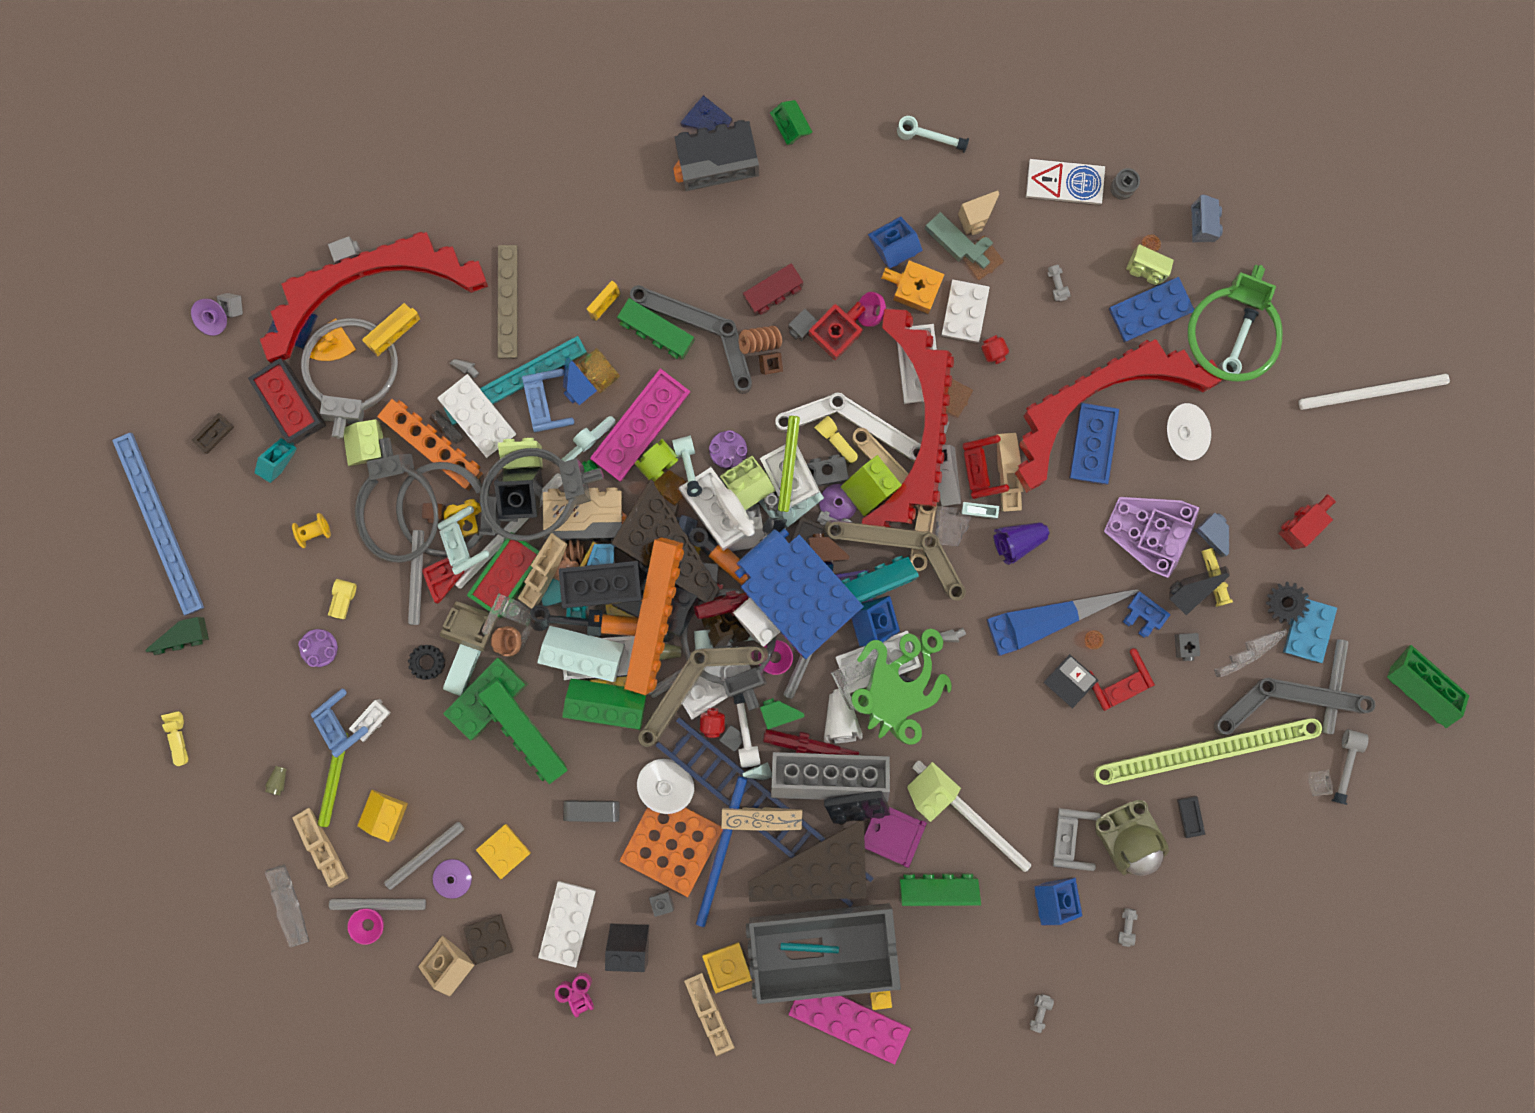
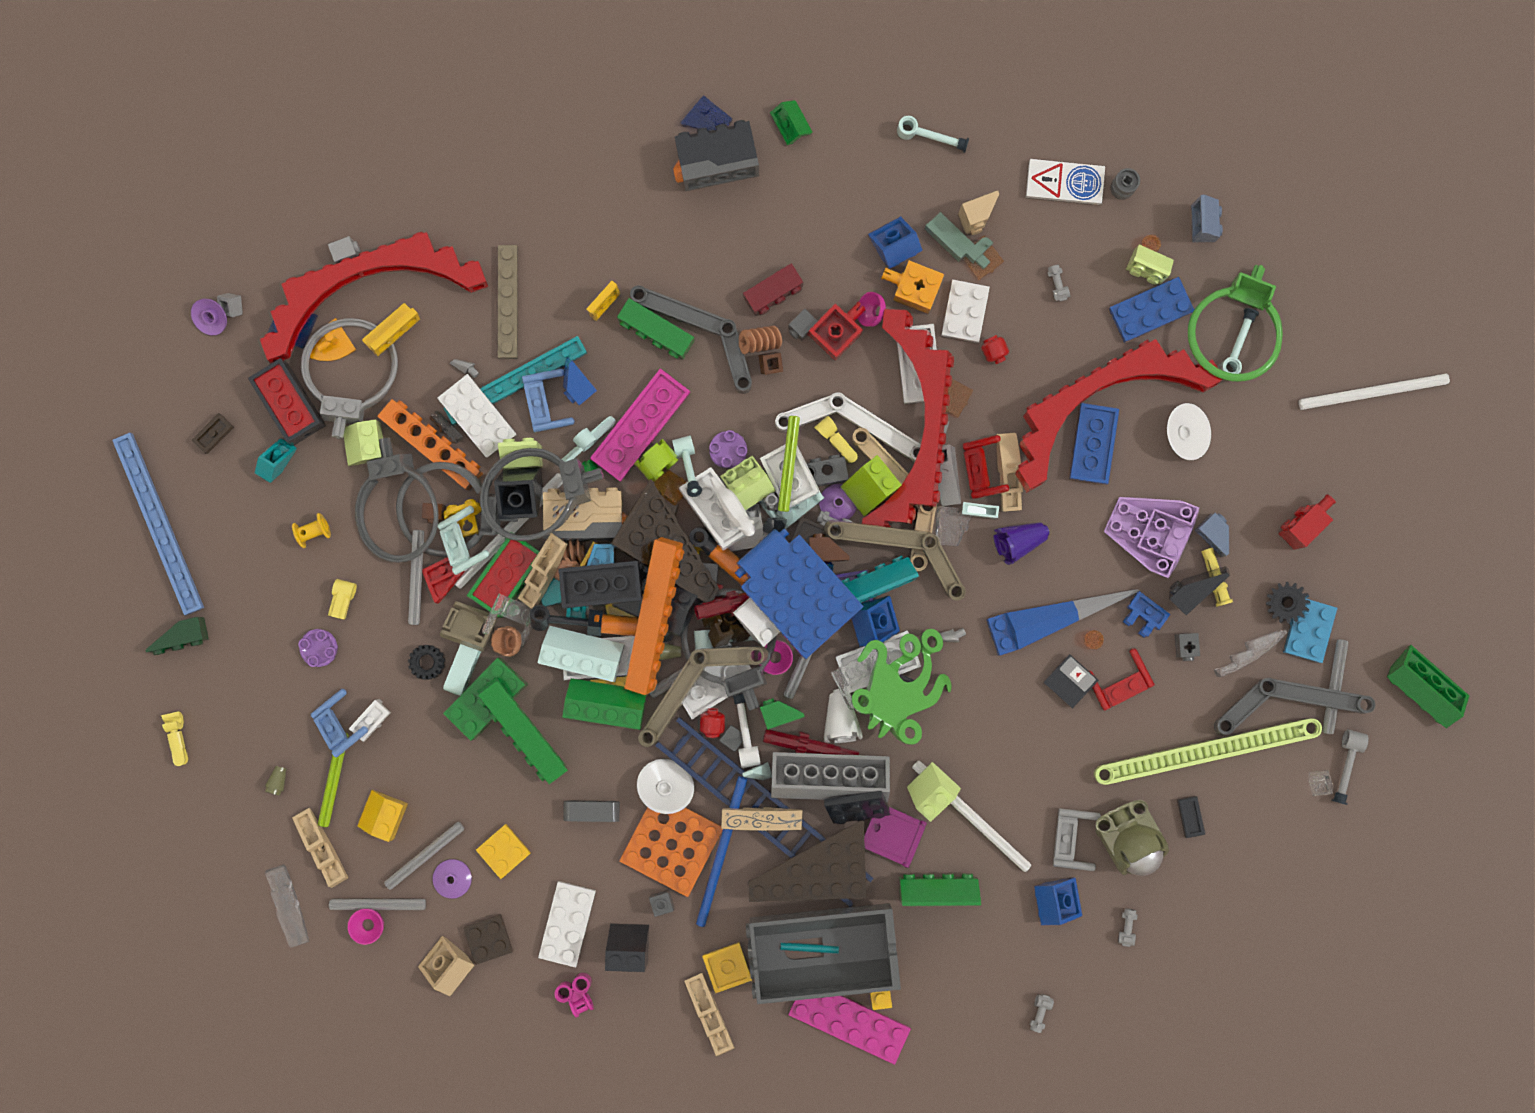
(598, 370): clear yellow brick -> none
(687, 524): sand blue tile -> none

